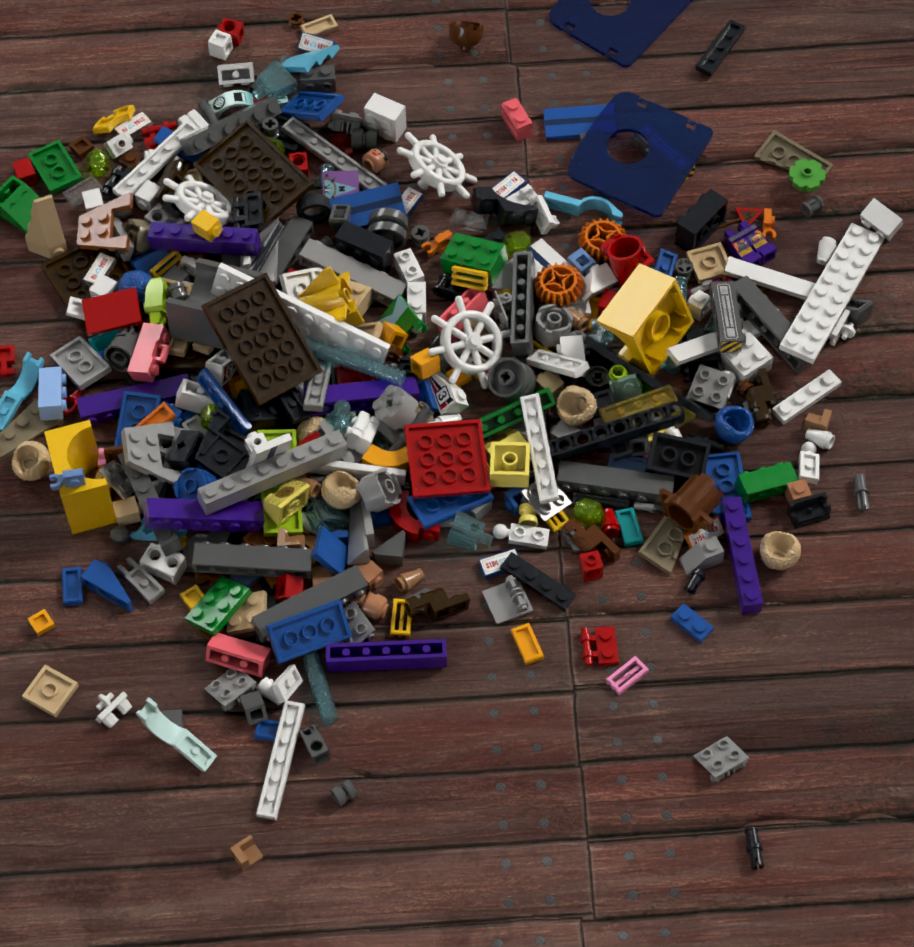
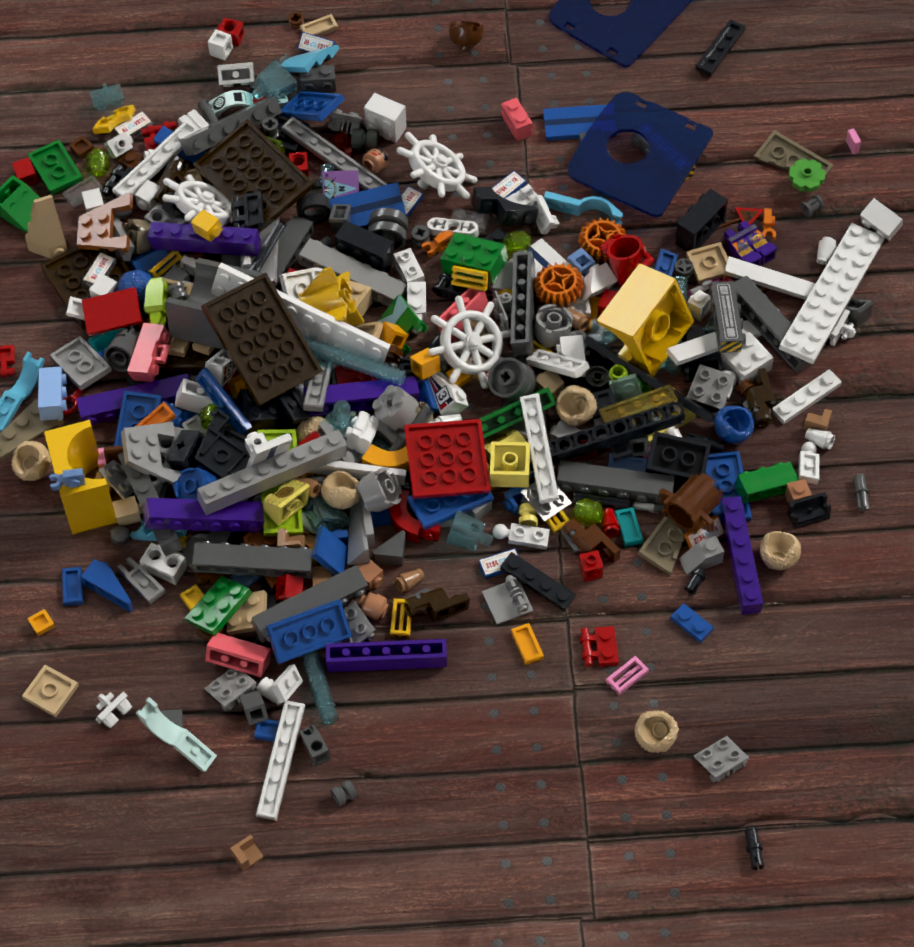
(106, 96): none -> clear light blue hips
(437, 225): none -> white beam
(656, 731): none -> tan hair
(853, 141): none -> bright pink tile

